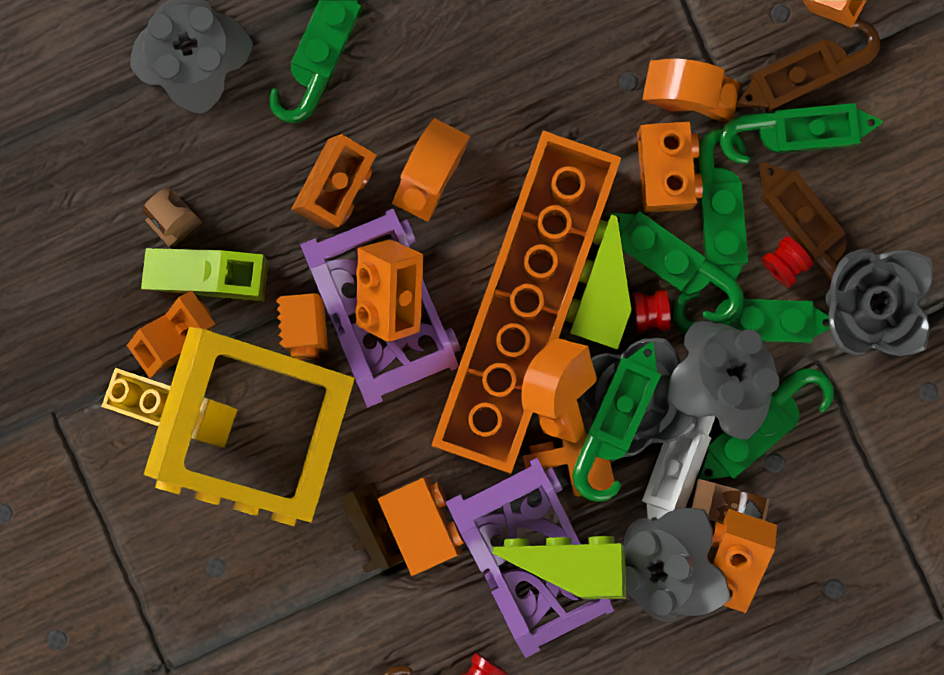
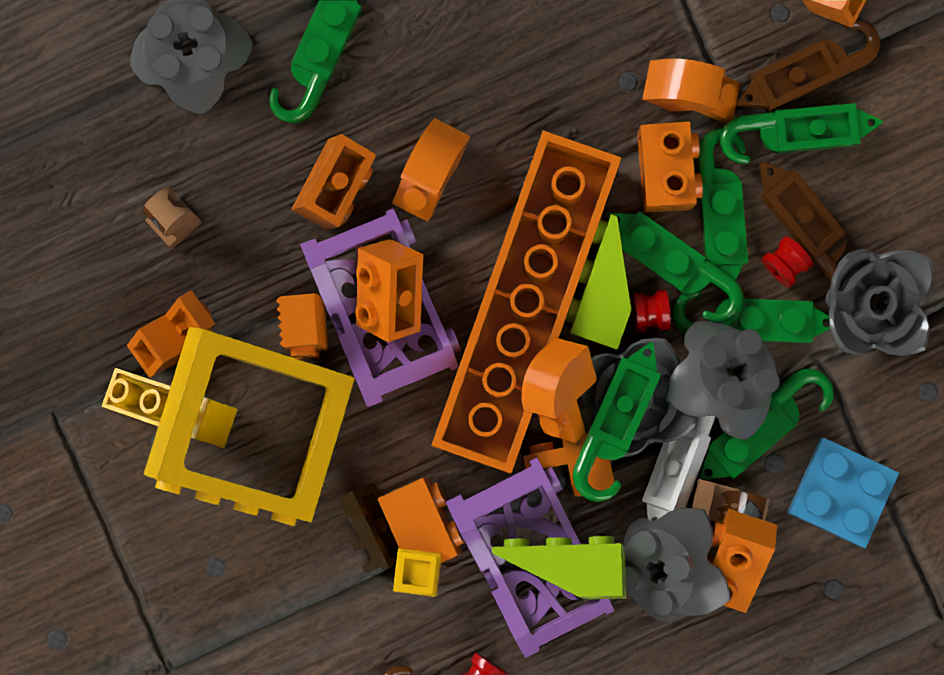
(206, 273): lime slope -> none
(417, 572): none -> yellow tile
(843, 492): none -> dark azure plate

